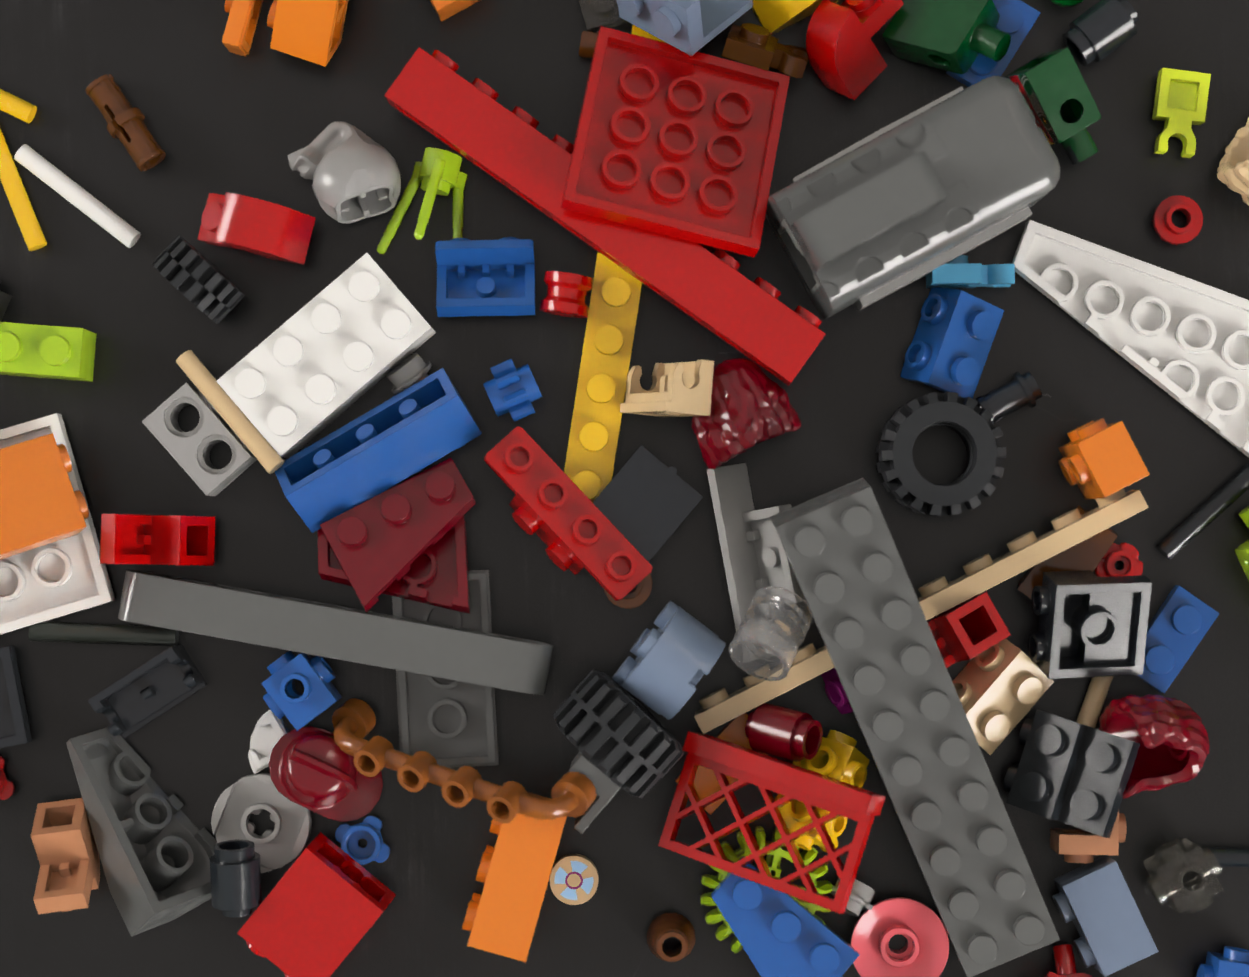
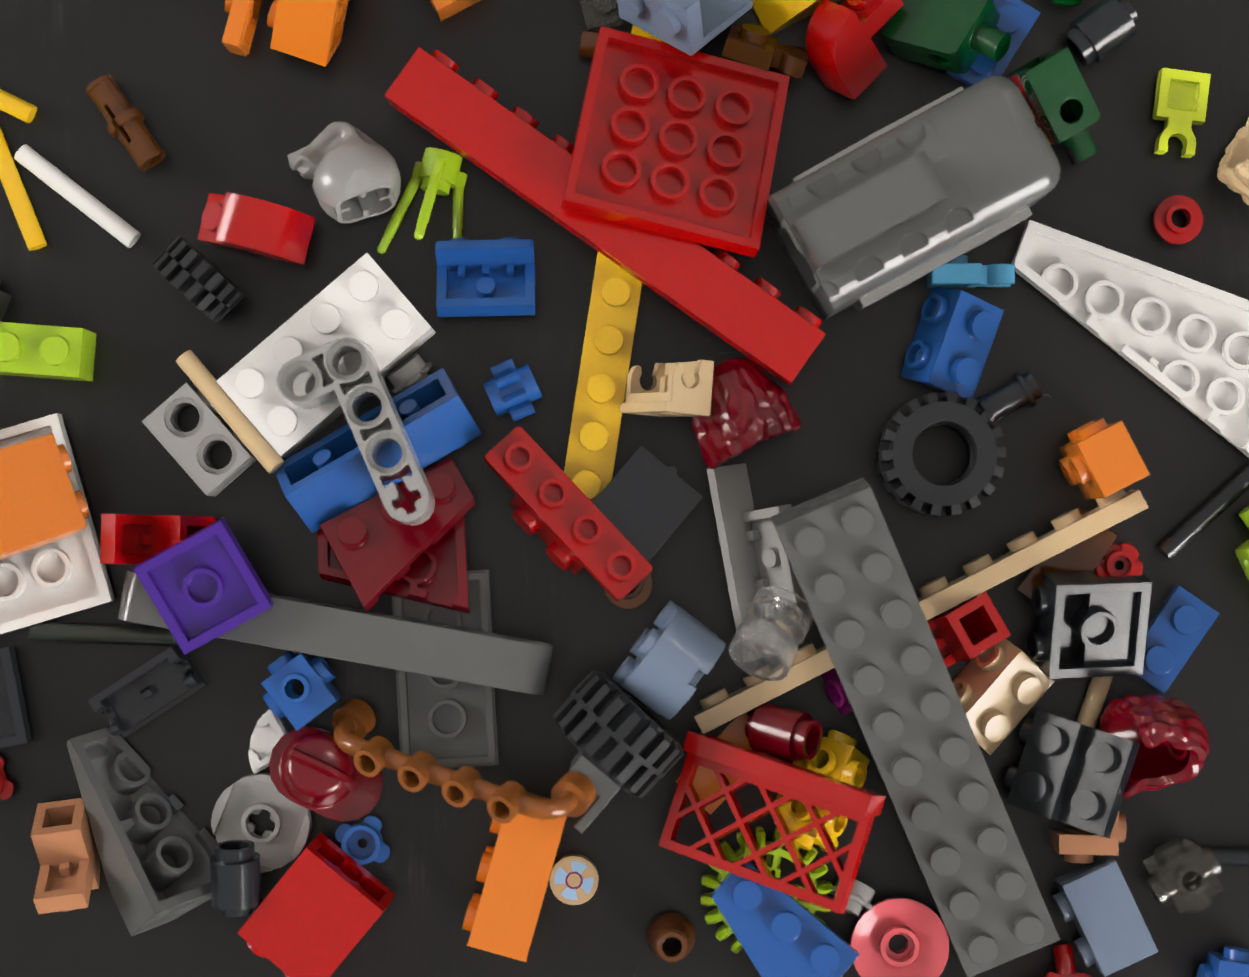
(203, 586): none -> dark purple plate
(369, 435): none -> light grey beam
(566, 294): red wheel -> none

